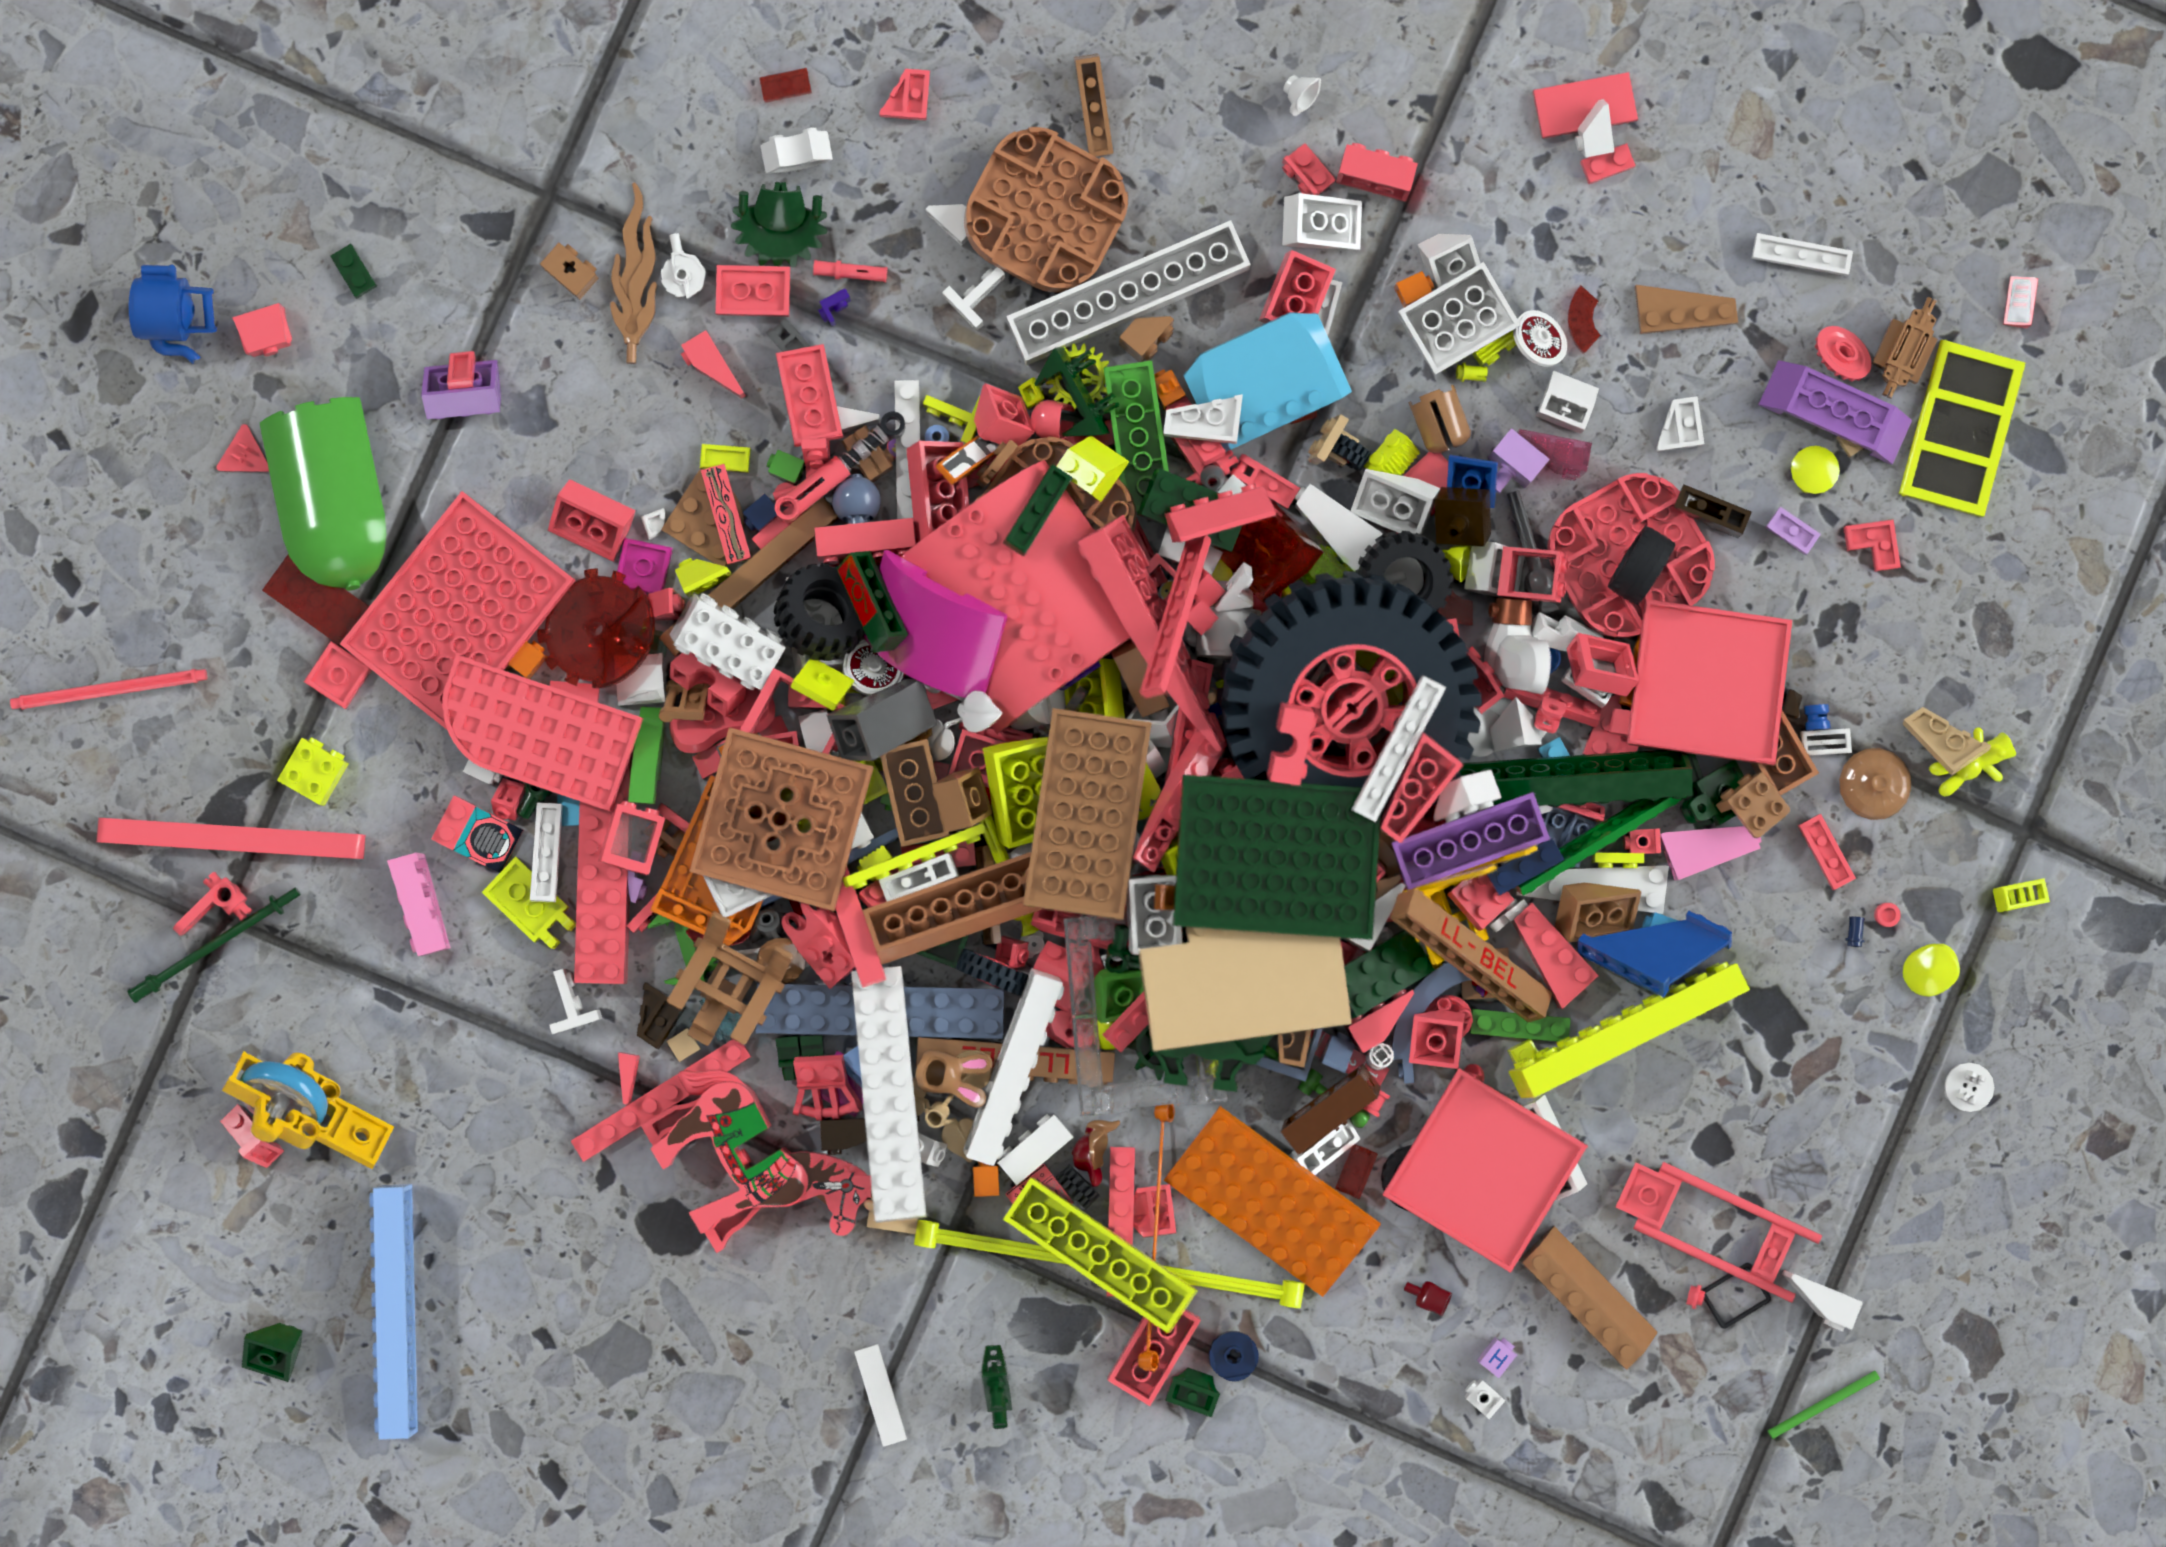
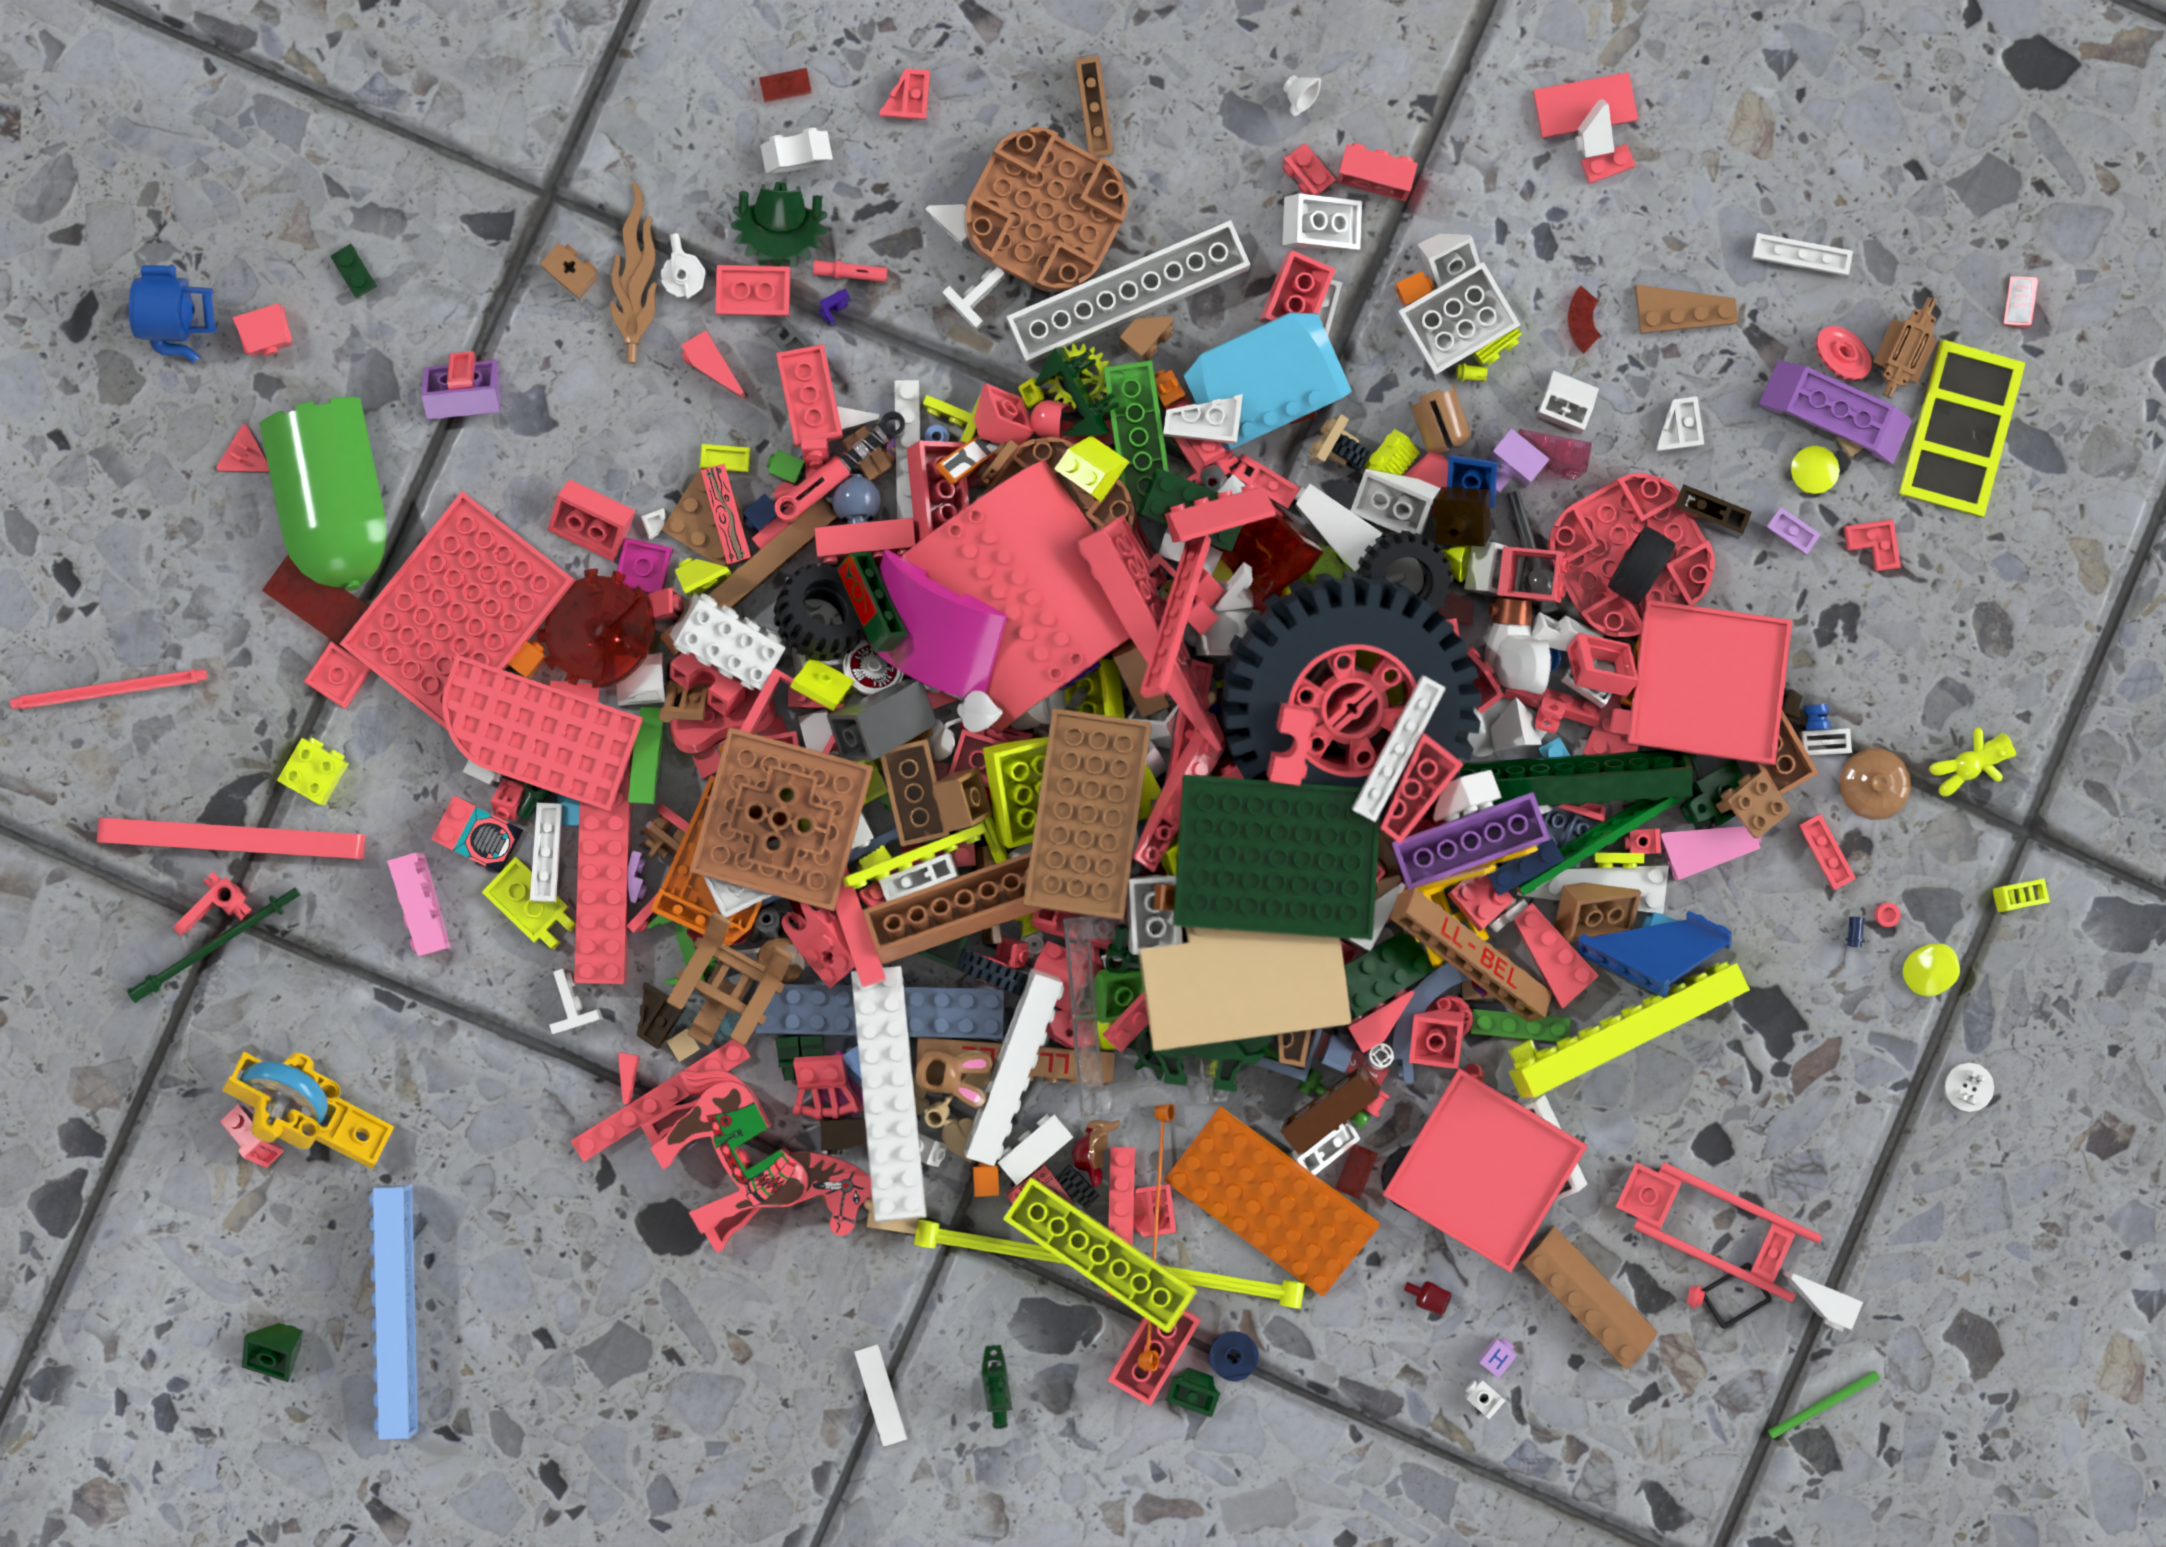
(631, 836): window -> none
(1037, 510): dark green tile -> none
(1540, 338): white shield -> none
(1946, 744): tan wing -> none

